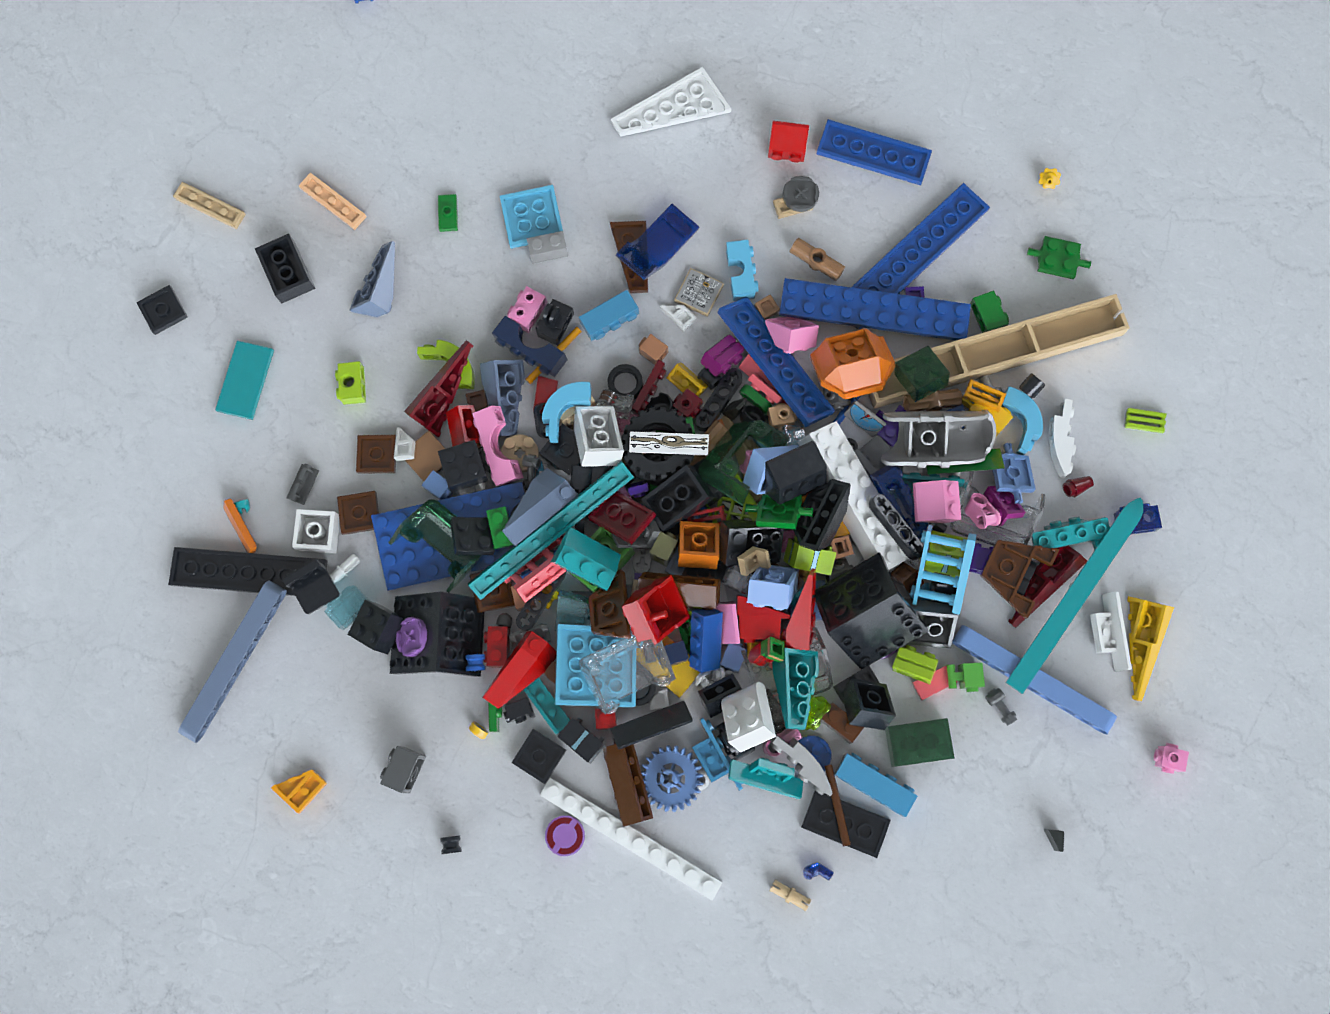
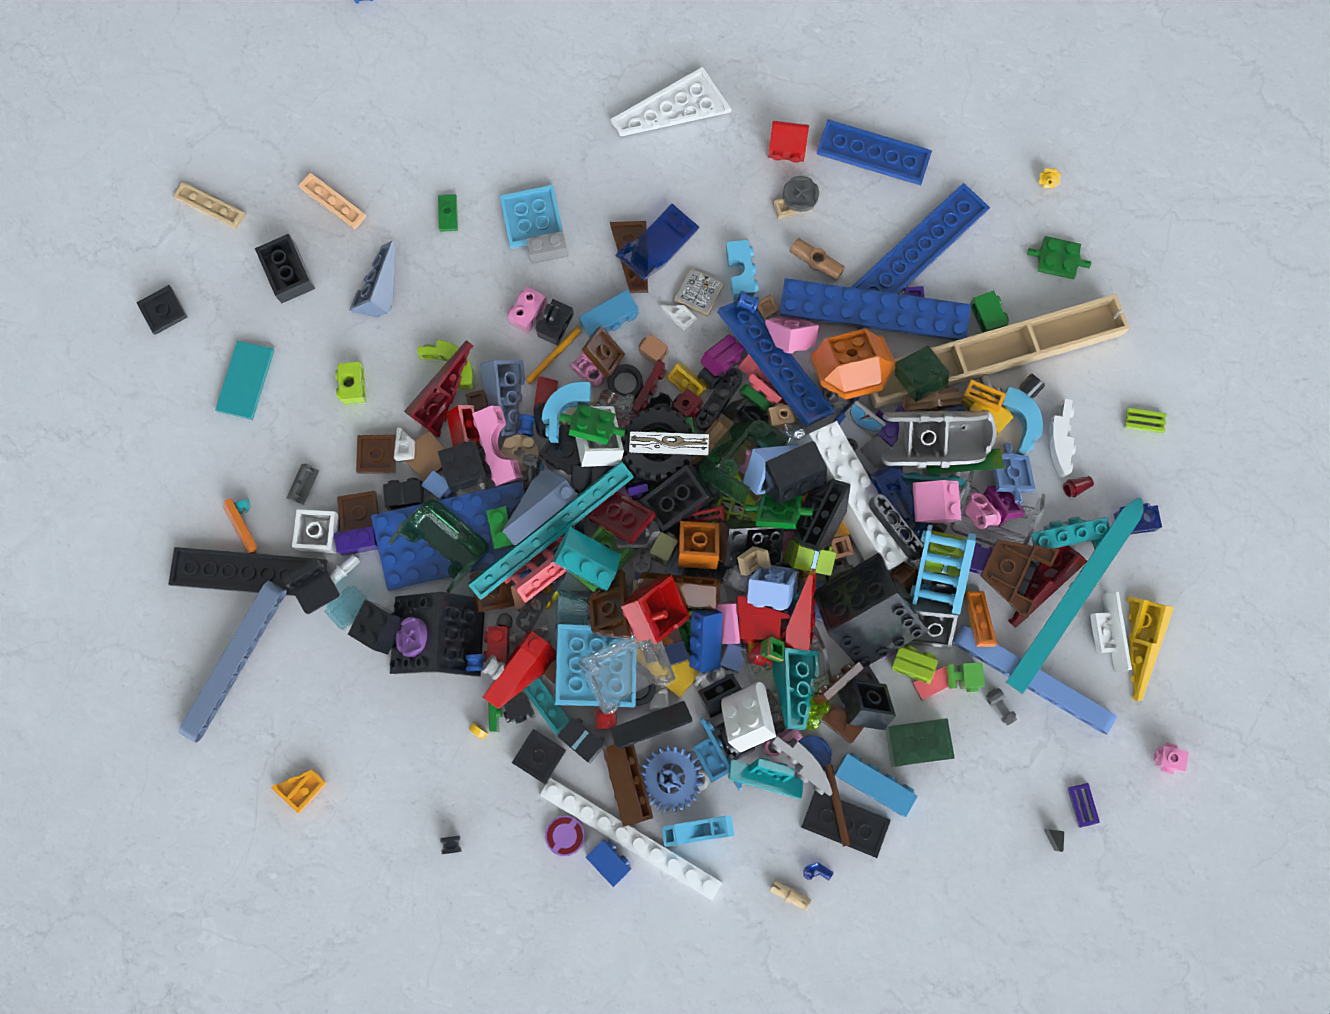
(355, 541): none -> dark purple brick
(402, 769): dark grey brick -> none
(403, 494): none -> black brick
(471, 536): black plate -> none
(493, 667): none -> light grey wheel
(526, 425): none -> blue bush
(547, 358): dark blue arch -> none
(585, 368): none -> bright pink piece
(592, 424): none -> green plate
(603, 351): none -> reddish brown plate
(608, 862): none -> blue brick
(697, 830): none -> medium azure arch
(752, 306): none -> blue bush
(837, 682): none -> plate
(980, 619): none -> orange tile
(1071, 790): none -> dark purple tile

